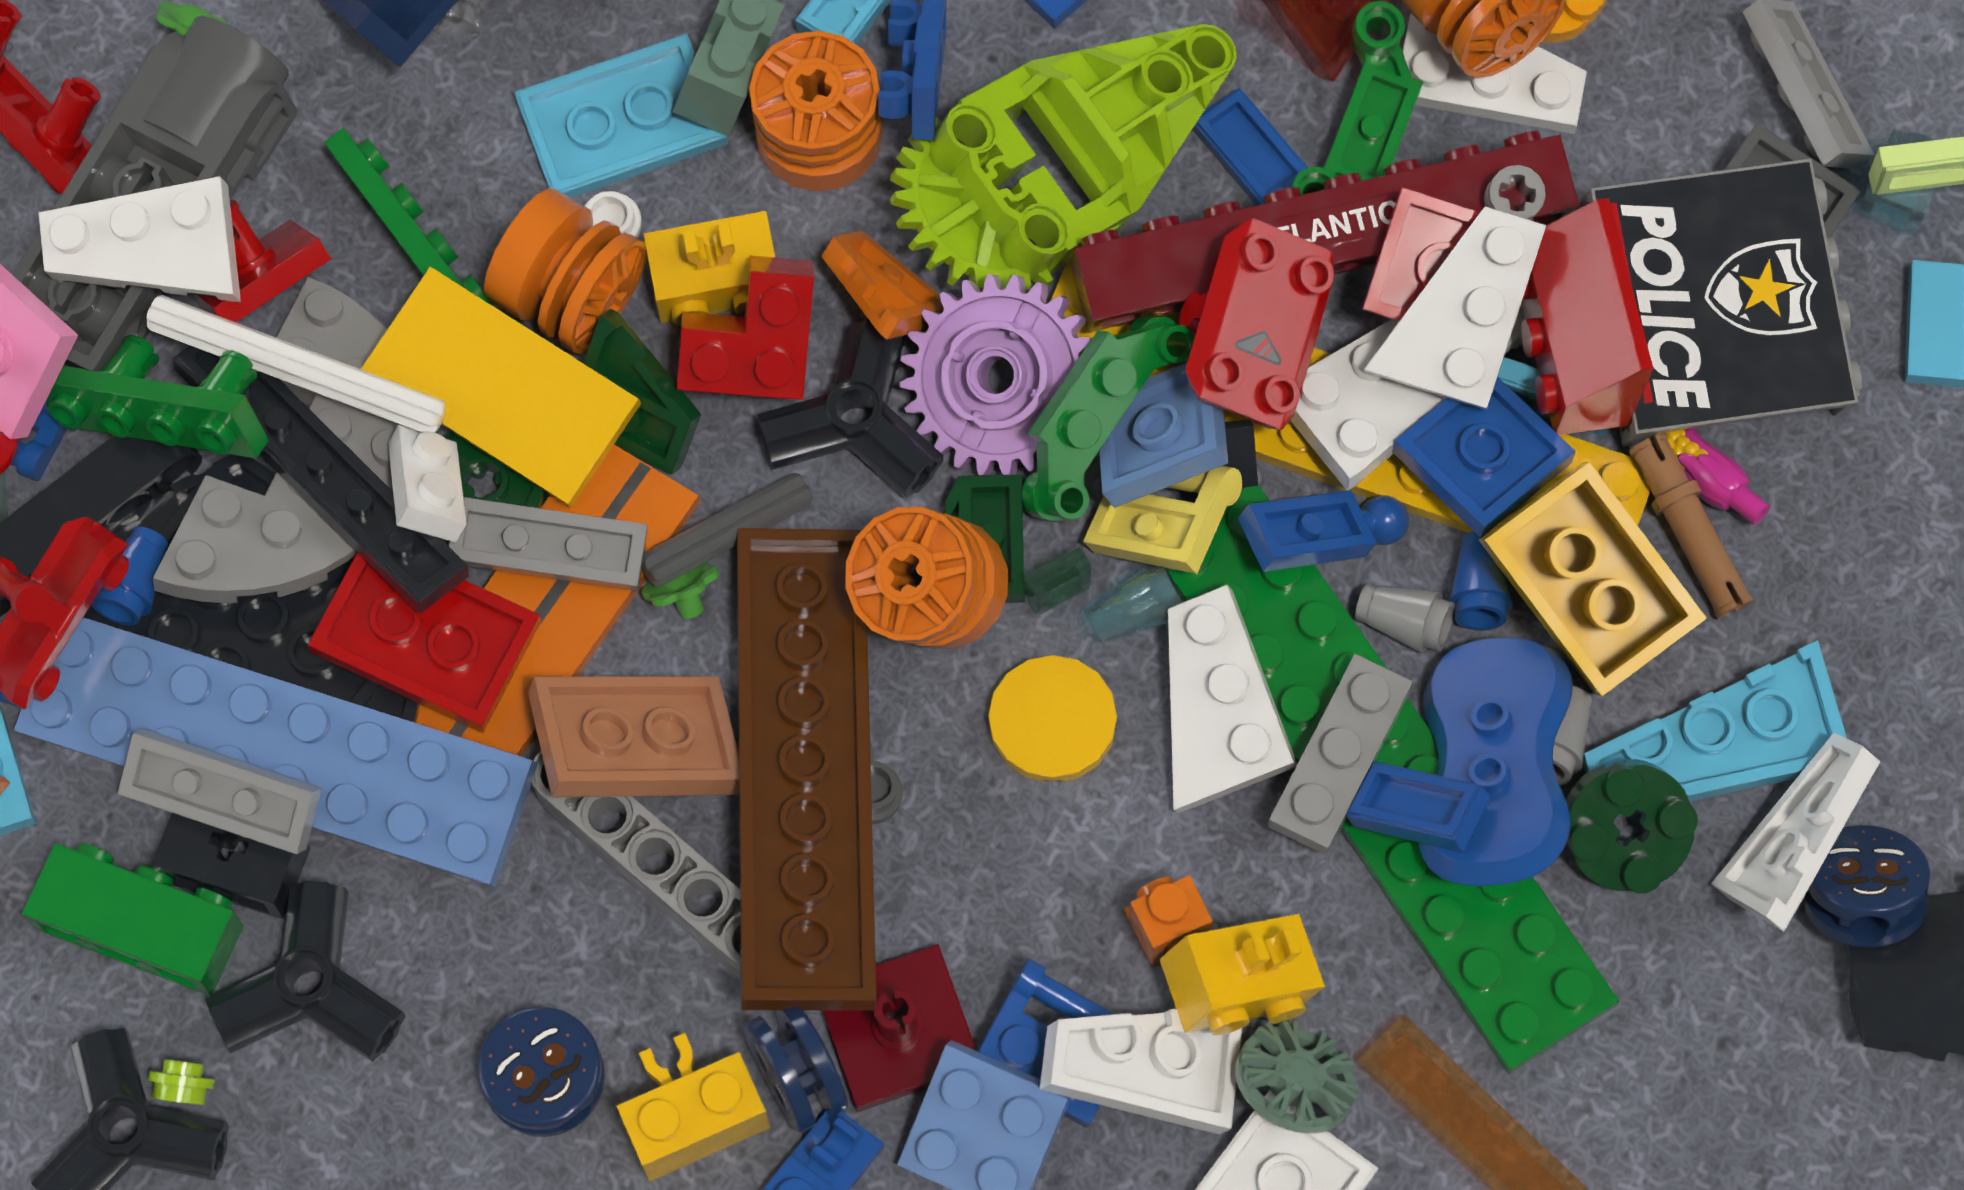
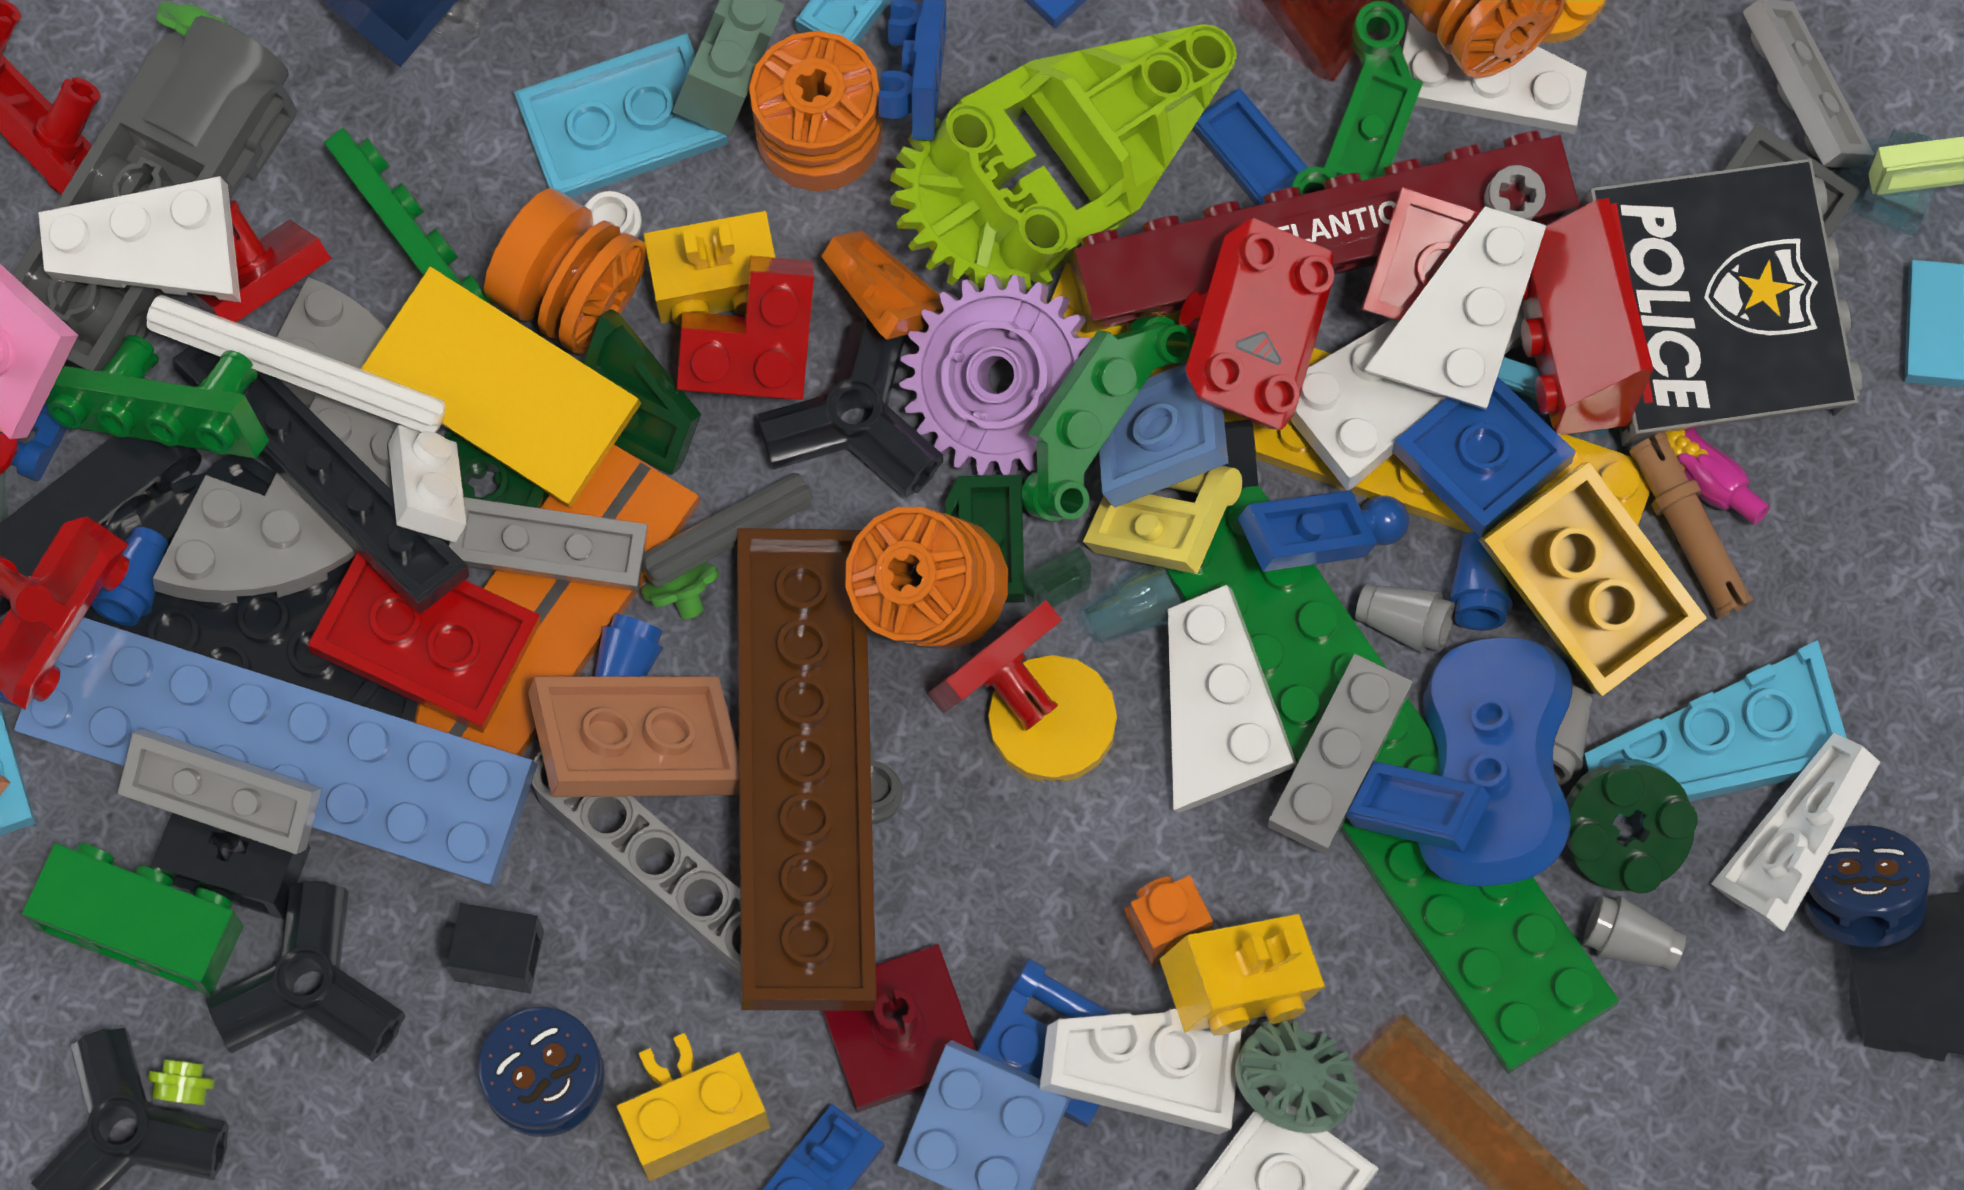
(493, 947): none -> black brick
(628, 648): none -> blue cone
(796, 1067): dark blue head -> none
(1002, 667): none -> red tile
(1632, 935): none -> light grey cone

